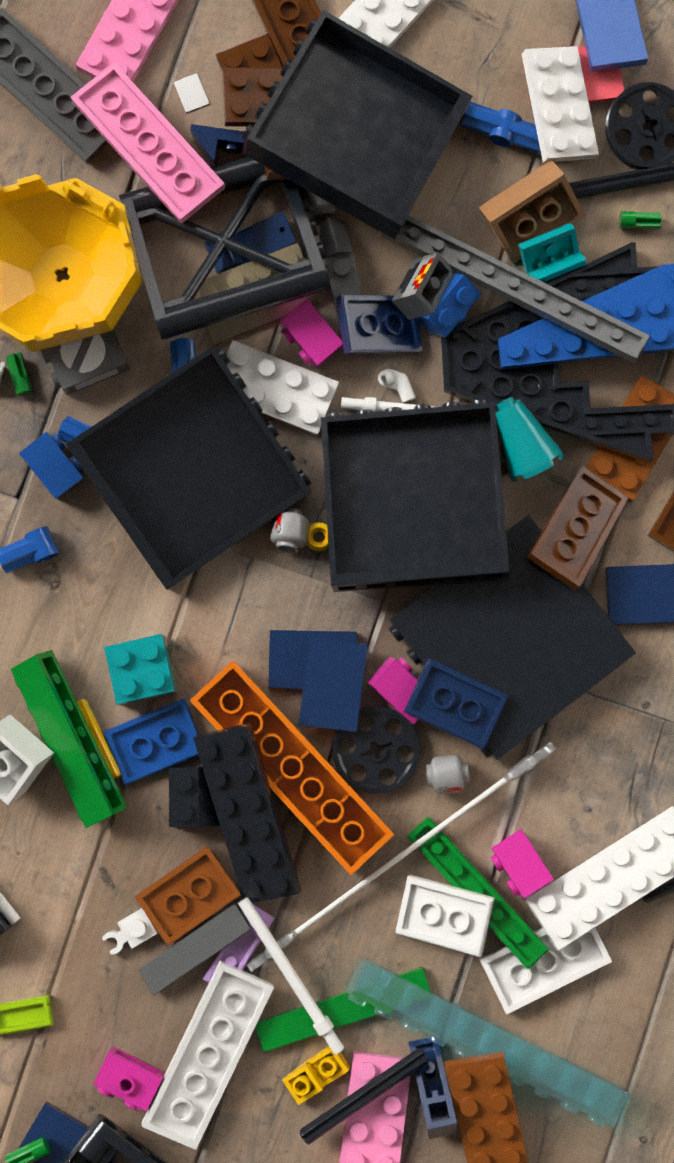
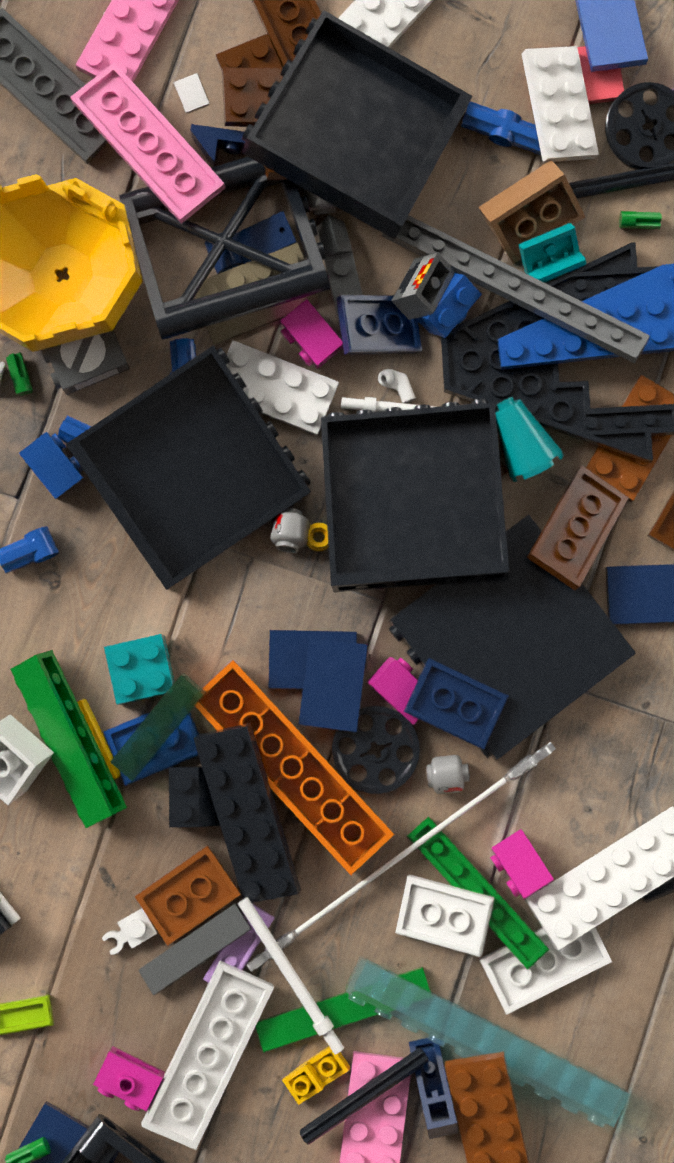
(158, 726): none -> clear green plate

